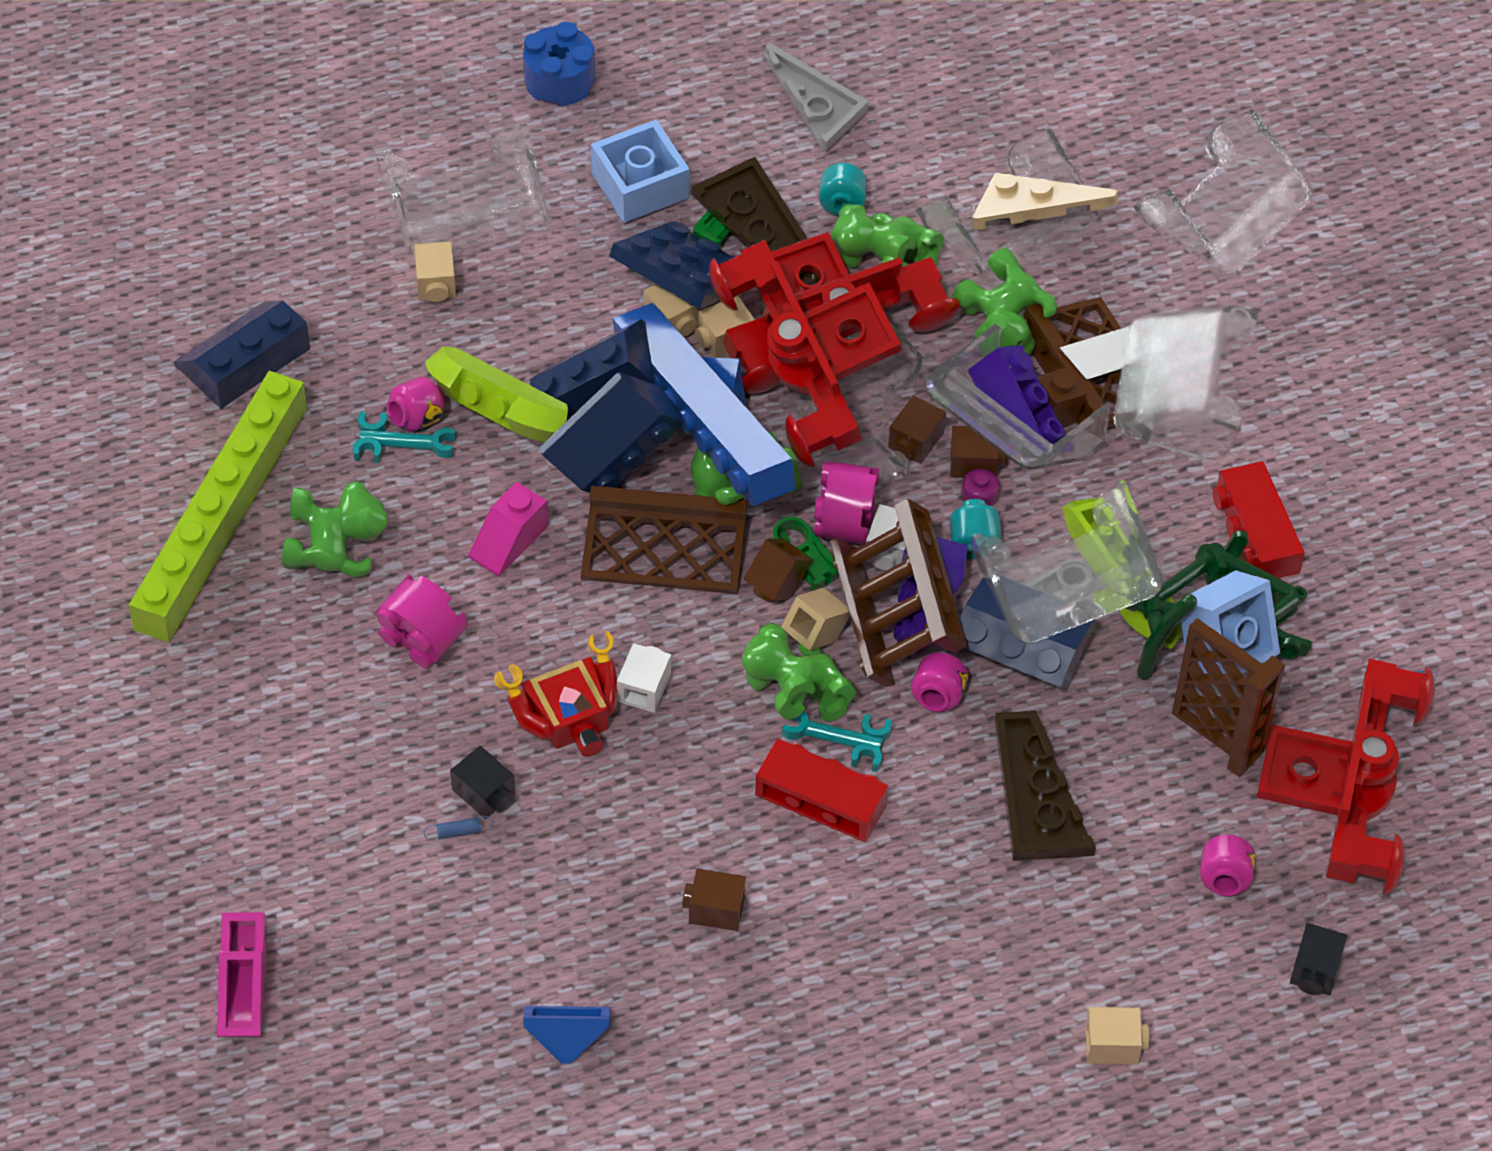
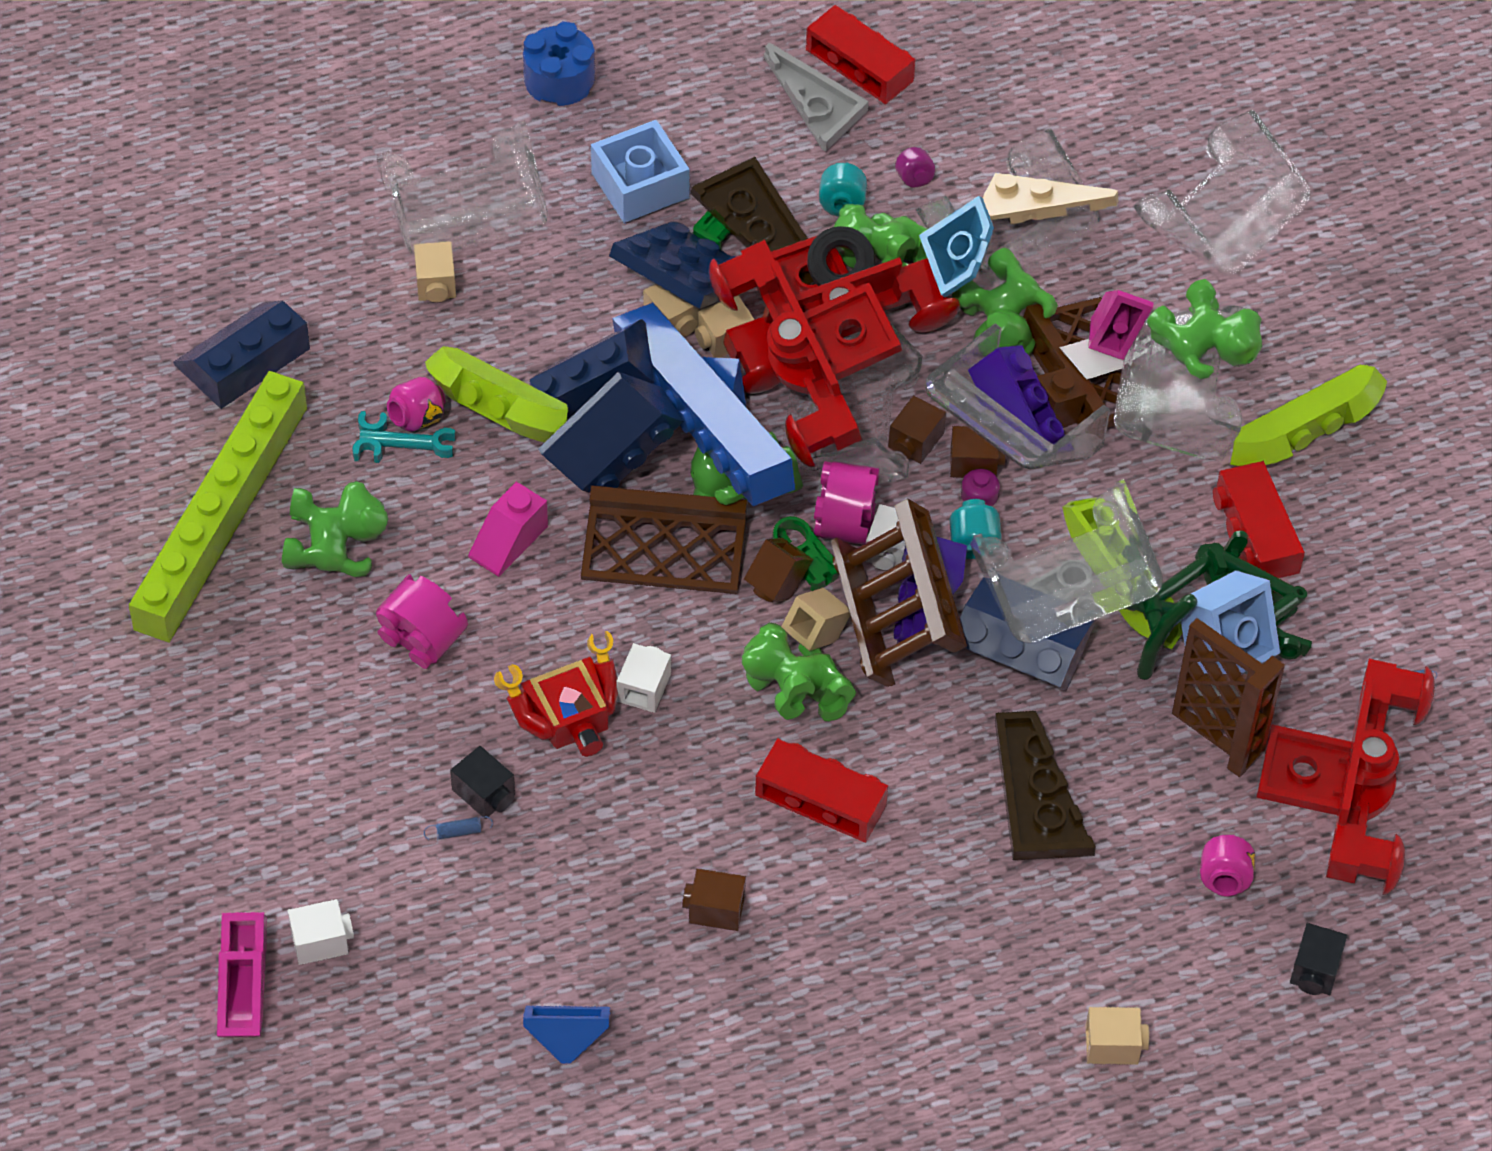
(320, 931): none -> white brick
(838, 237): none -> black tyre
(860, 54): none -> red brick
(865, 743): teal bar -> none
(915, 167): none -> magenta piece
(939, 682): dark pink head -> none
(958, 245): none -> dark azure slope
(1117, 322): none -> dark pink slope
(1234, 337): none -> bright green animal
(1309, 416): none -> lime brick

